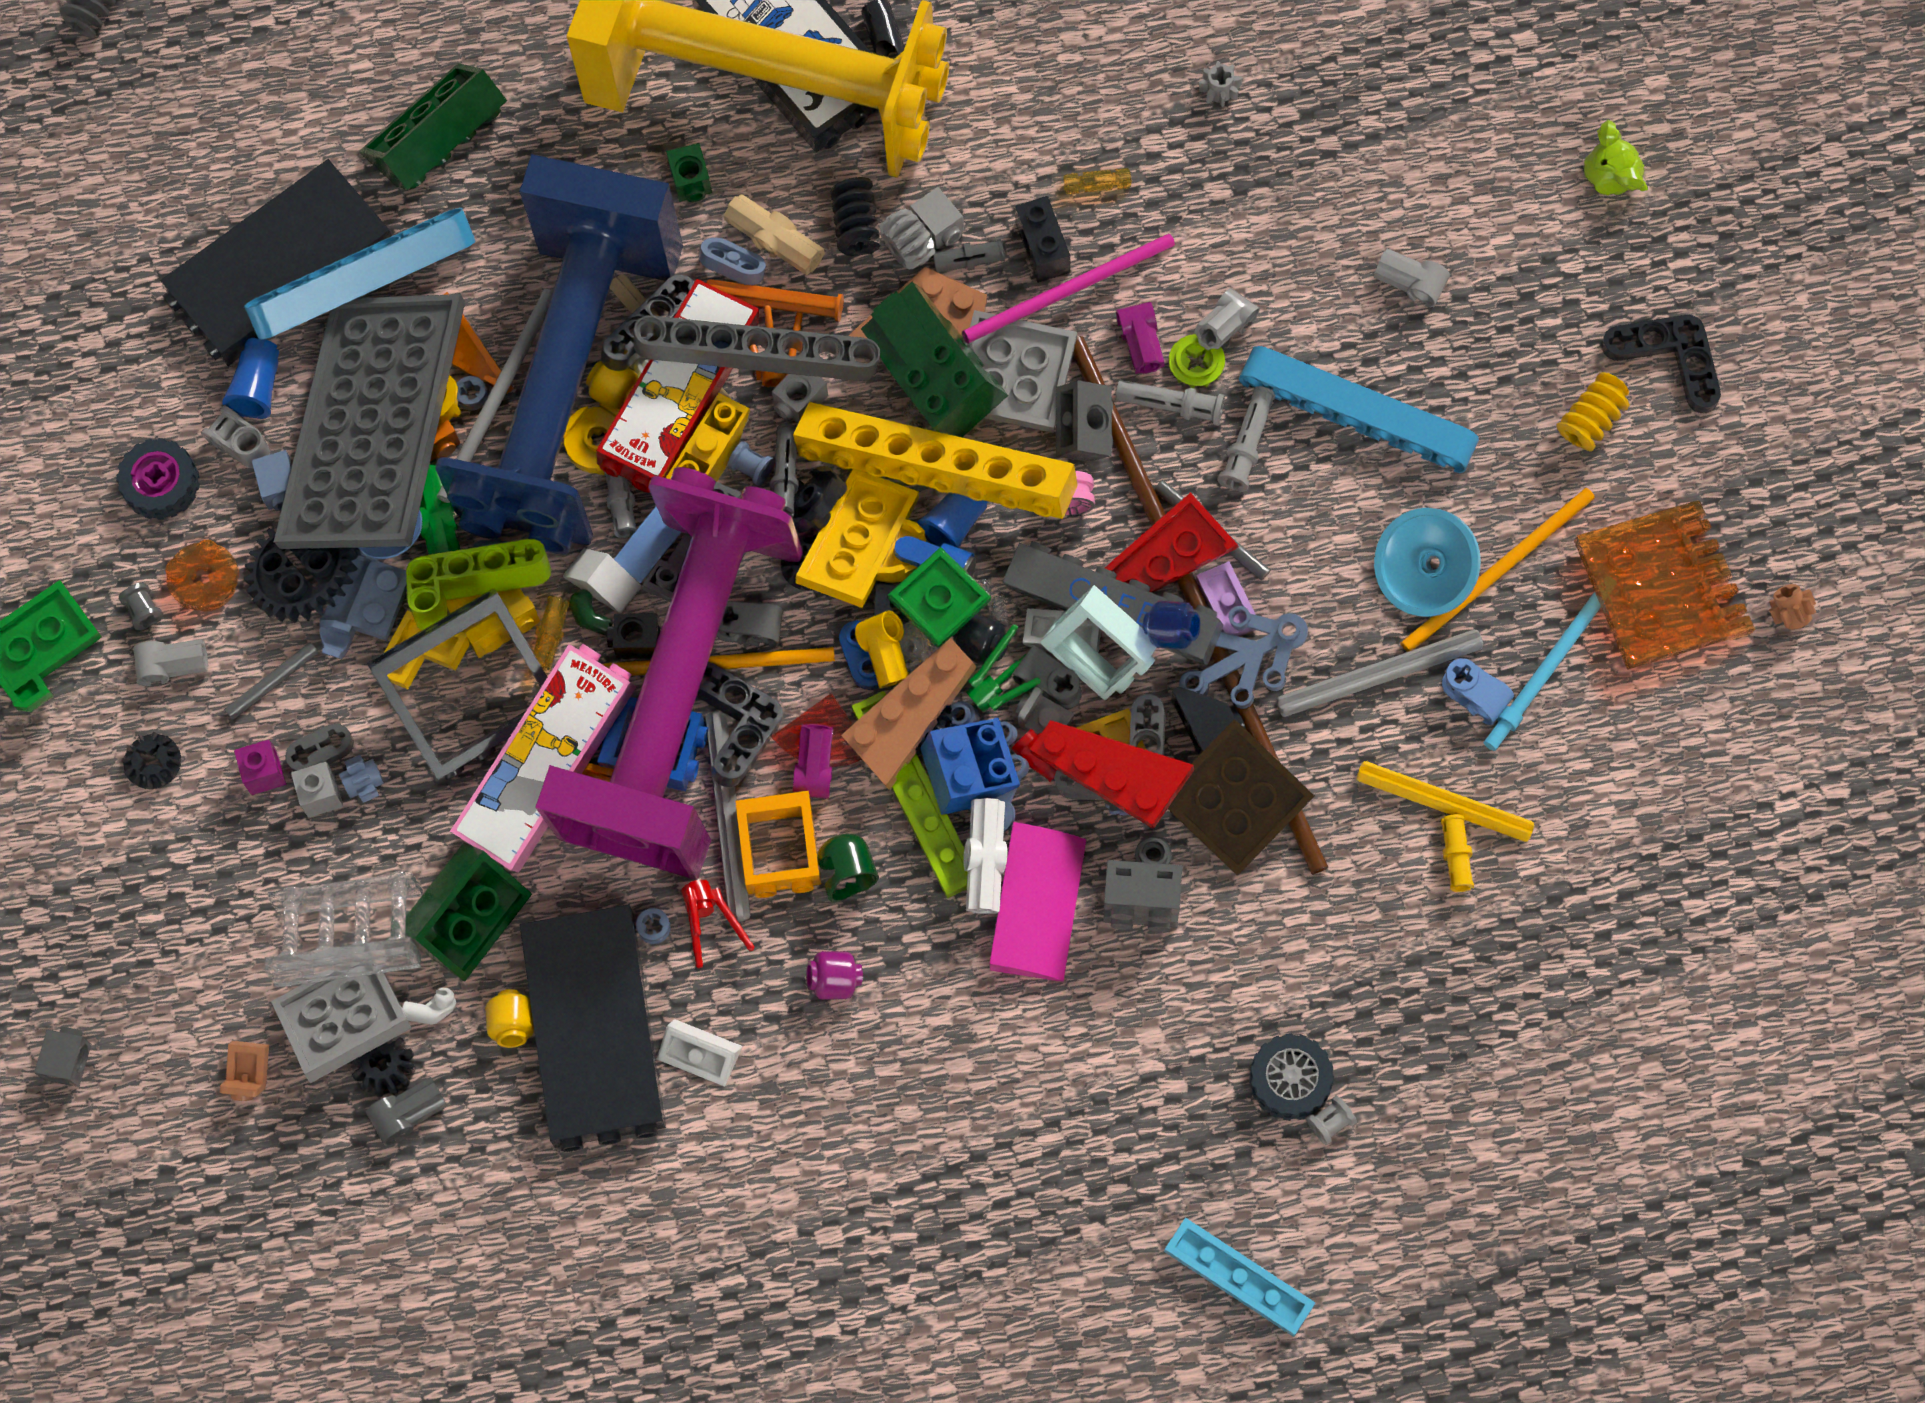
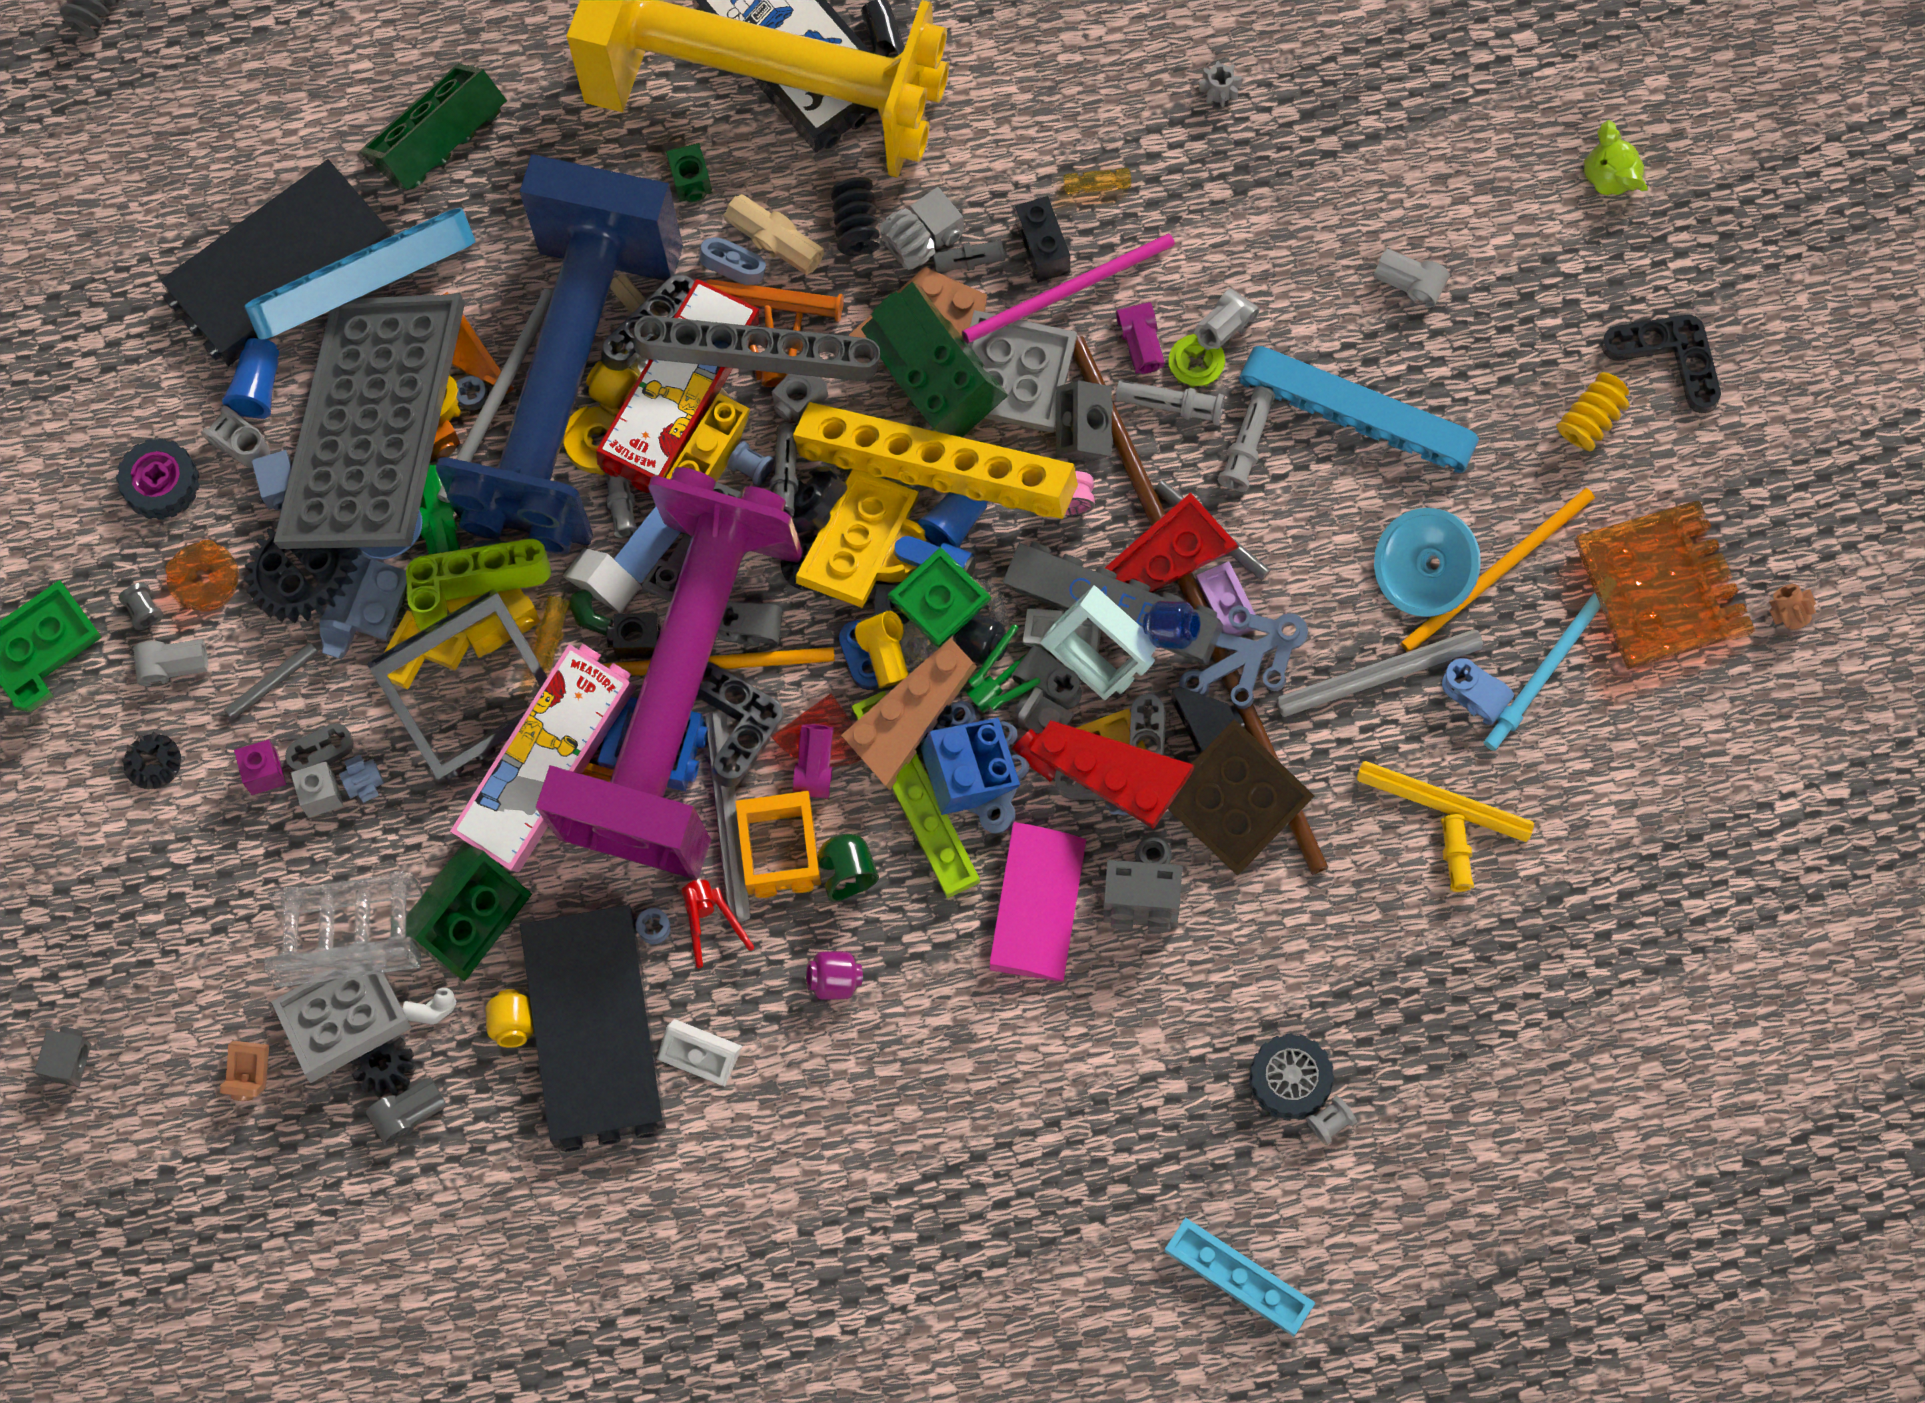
(985, 856): white piece -> none

